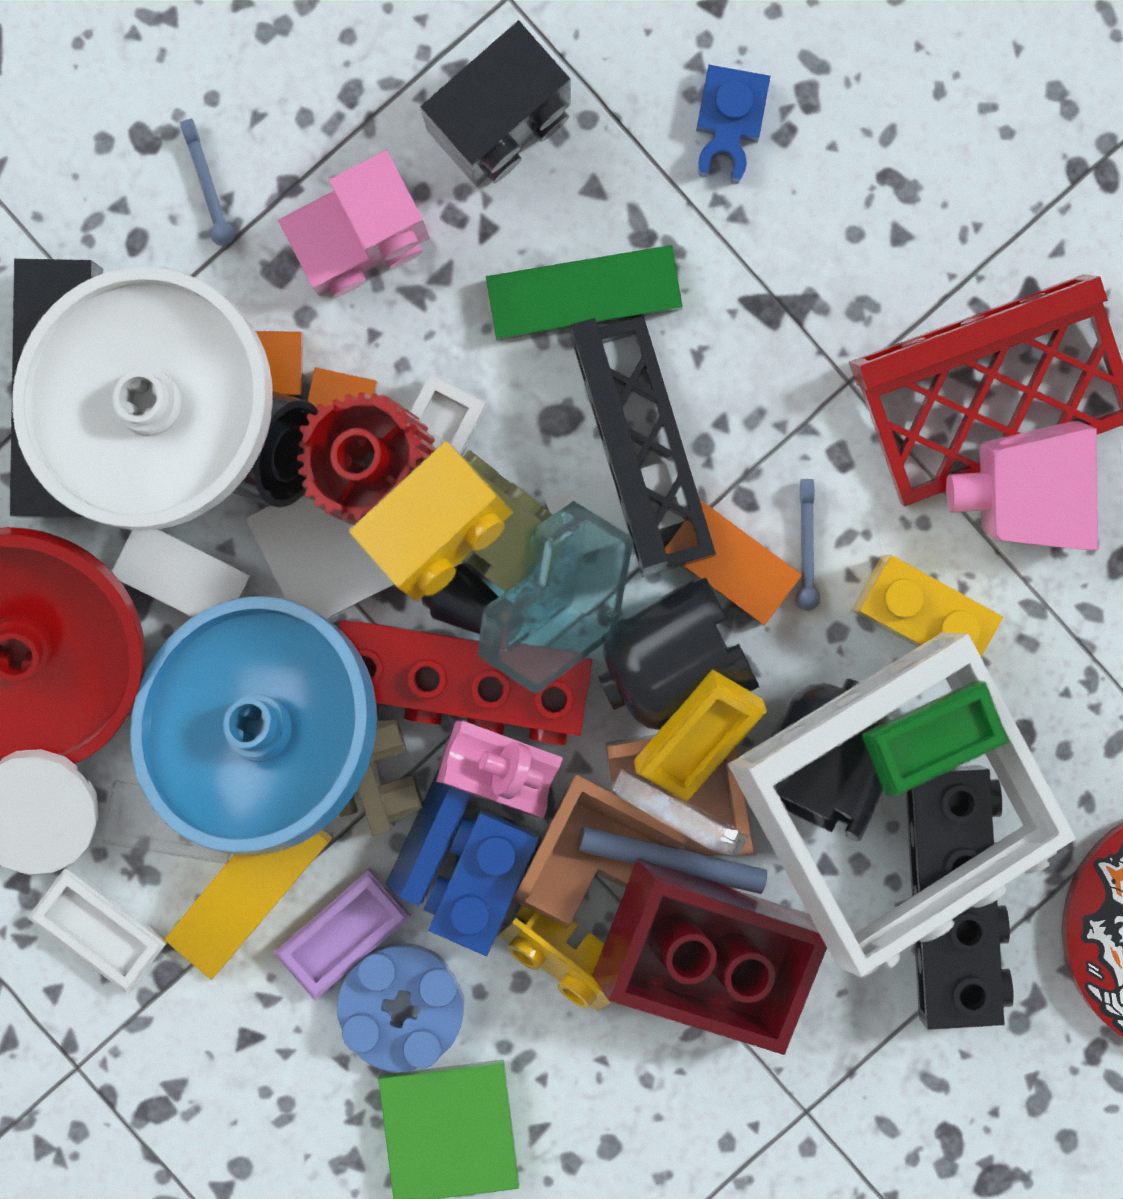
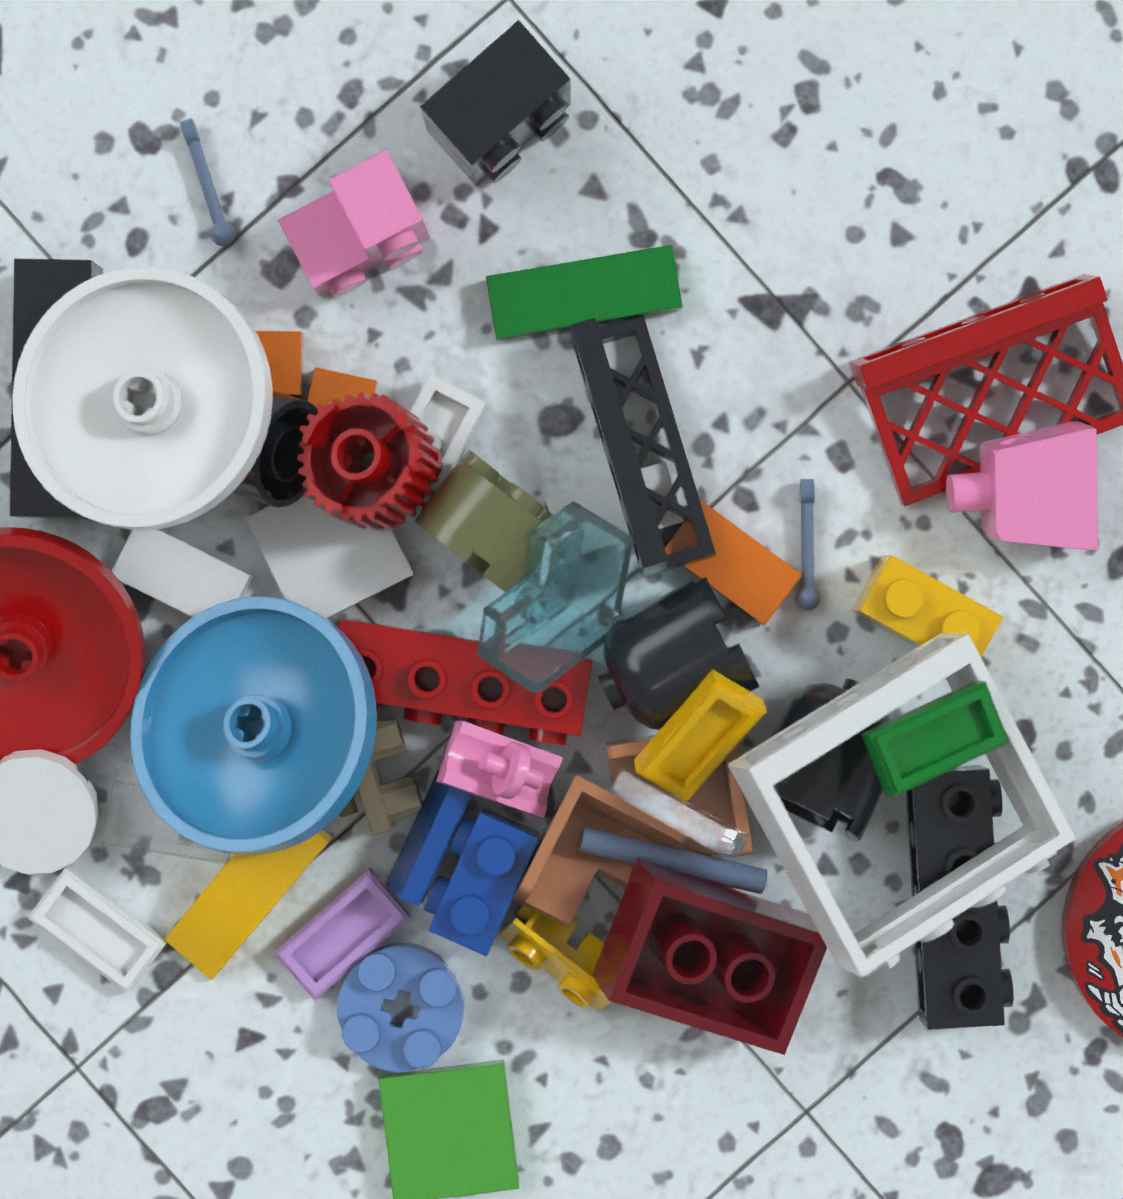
(432, 523): yellow brick -> none
(461, 600): black cone -> none
(731, 111): blue plate -> none

